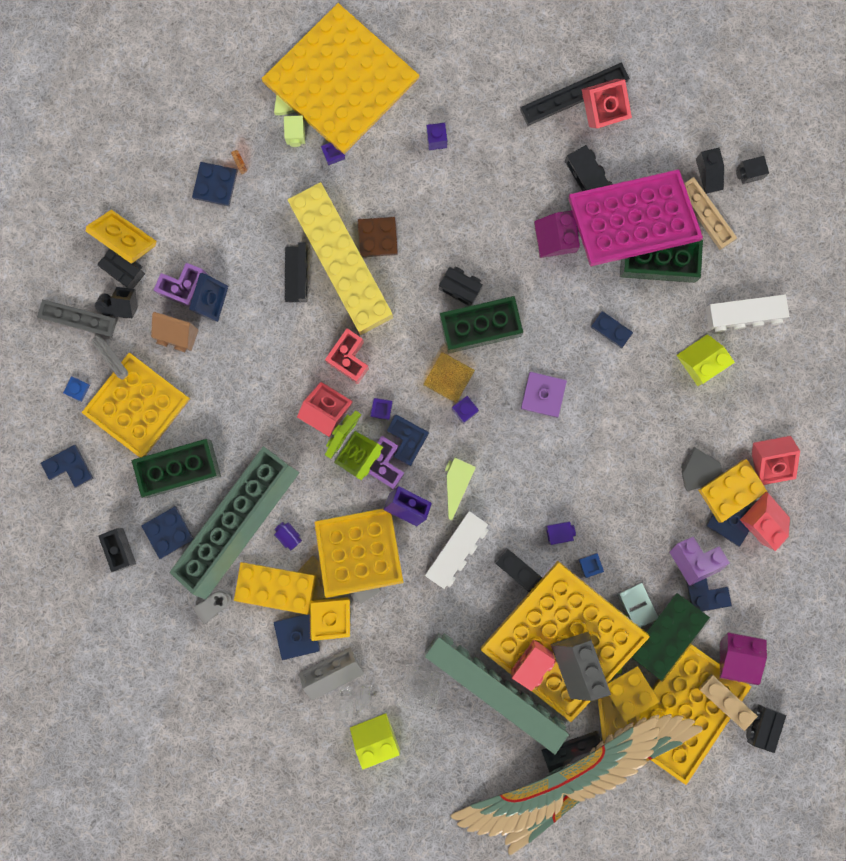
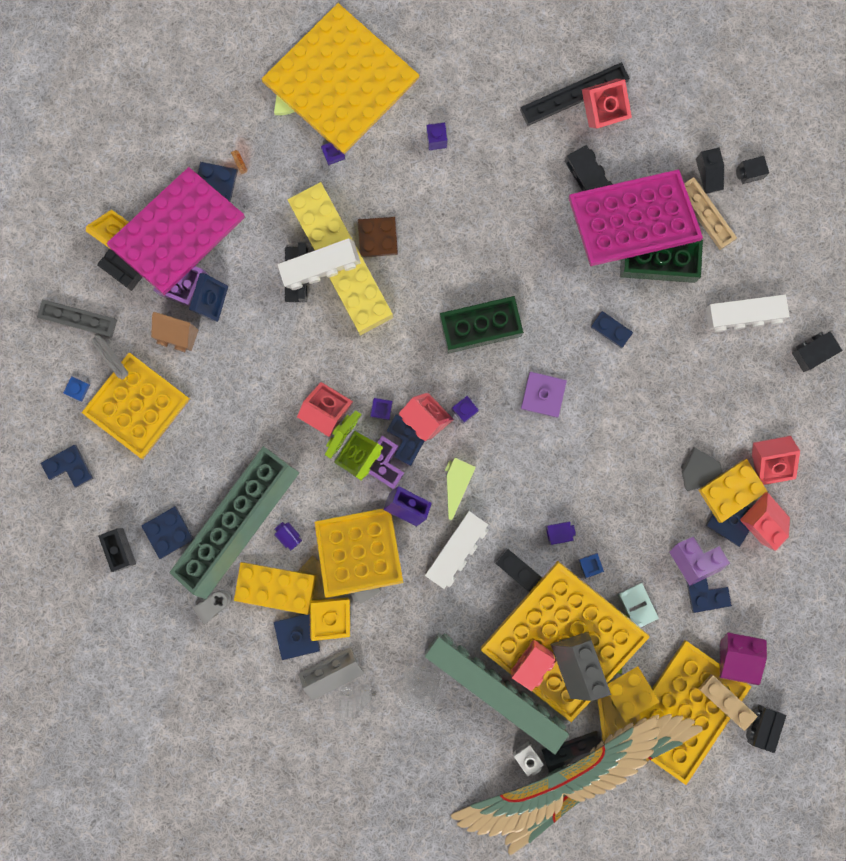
(121, 303): black brick -> none
(176, 230): none -> dark pink plate
(176, 468): dark green brick -> none
(294, 130): yellowish green brick -> none
(318, 264): none -> white brick
(343, 356): coral brick -> none
(374, 741): neon yellow slope -> none
(425, 416): none -> coral slope
(449, 377): clear yellow plate -> none
(460, 286): black brick -> none
(528, 759): none -> white brick
(557, 234): magenta slope -> none
(671, 636): dark green brick -> none
(705, 359): neon yellow slope -> none
(817, 351): none -> black brick

